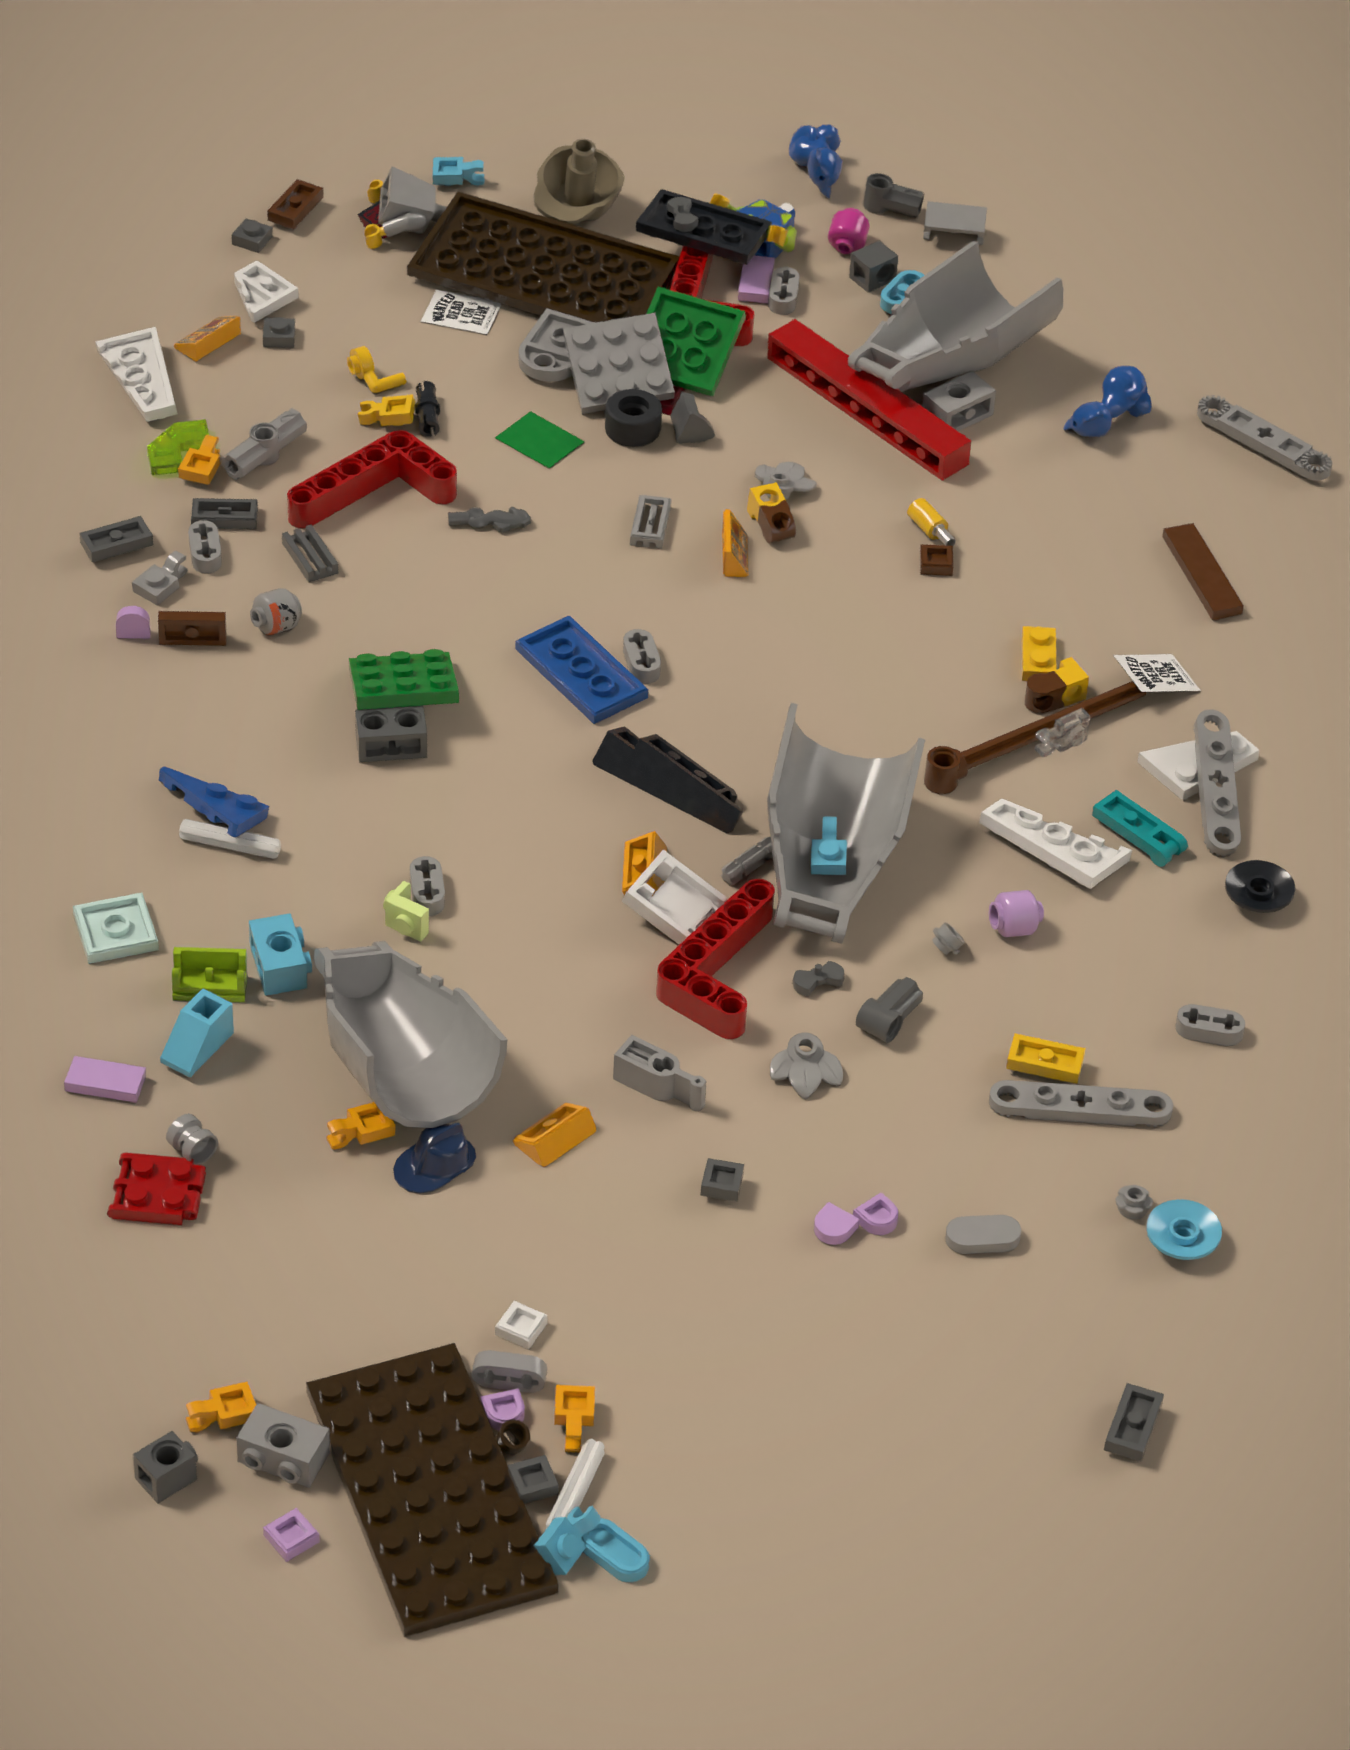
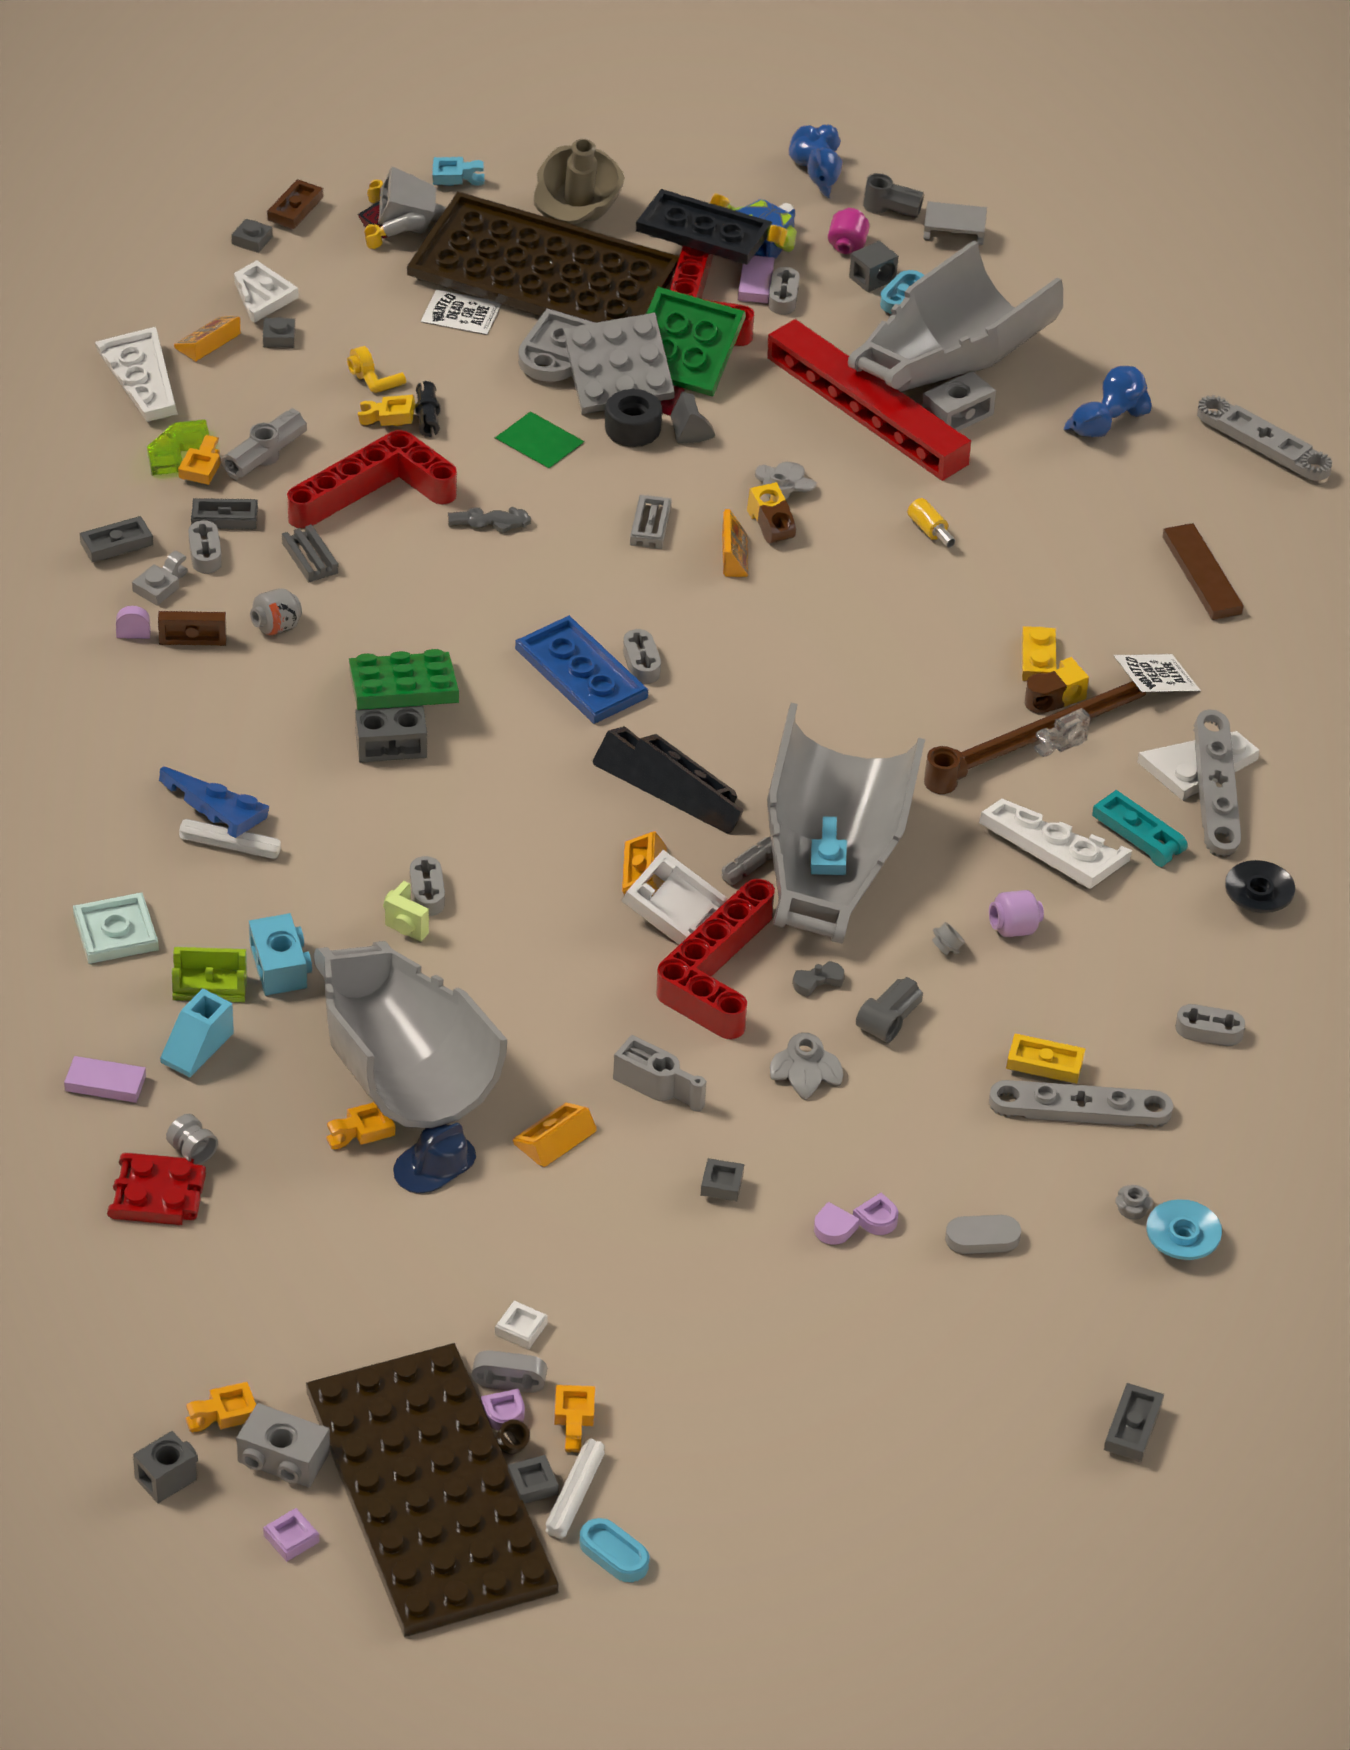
(562, 1539): medium azure plate -> none
(680, 208): dark grey piece -> none
(936, 560): reddish brown tile -> none

